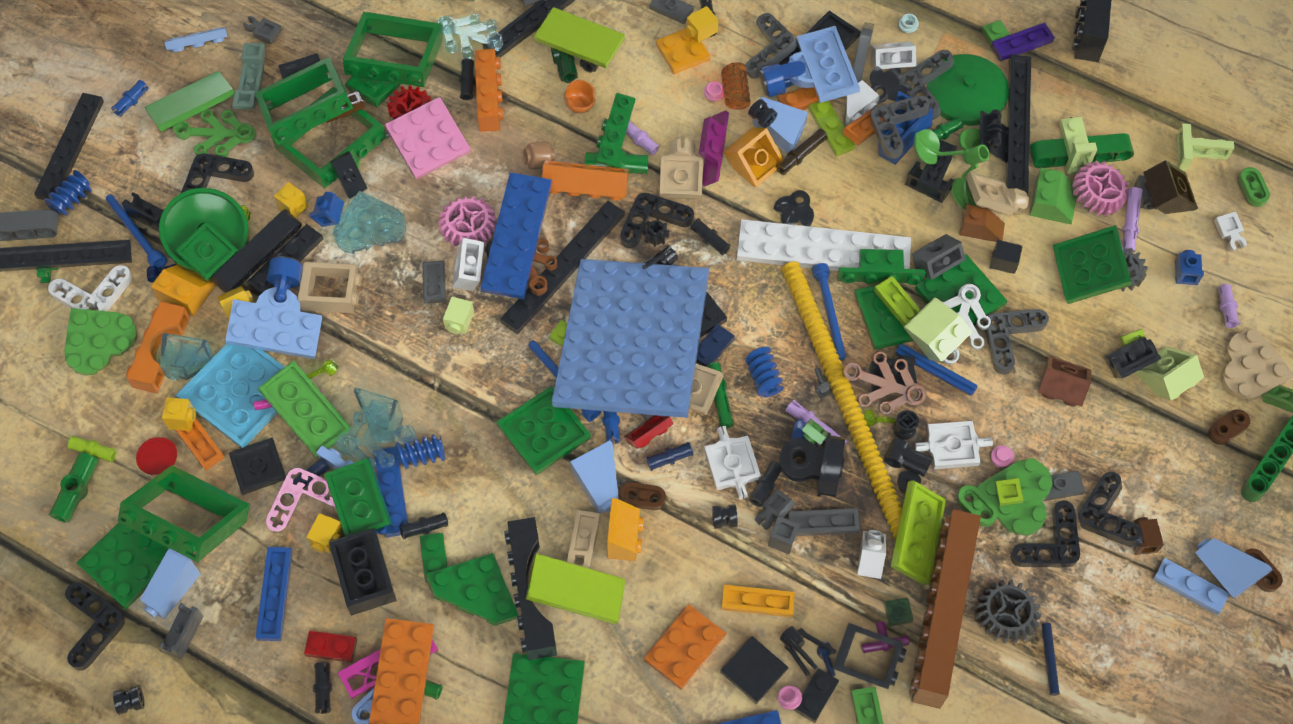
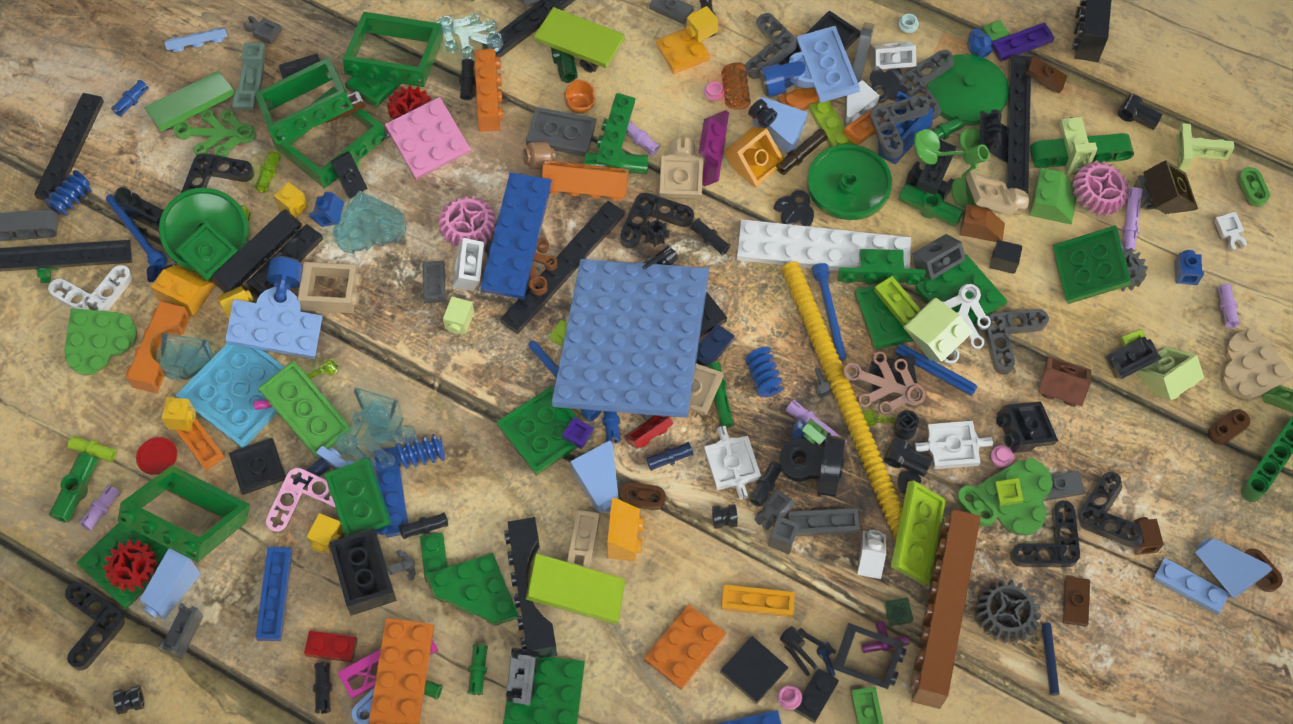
(99, 507): none -> lavender pin
(119, 566): none -> red gear
(123, 193): none -> black piece
(267, 171): none -> clear neon green pin
(406, 564): none -> dark grey piece
(477, 669): none -> green pin
(522, 676): none -> hinge
(562, 131): none -> dark grey plate
(577, 433): none -> dark purple plate
(849, 182): none -> green dish
(940, 210): none -> green piece
(979, 43): none -> blue rock
(1026, 426): none -> black plate
(1046, 74): none -> reddish brown plate
(1076, 601): none -> reddish brown plate
(1134, 109): none -> black piece

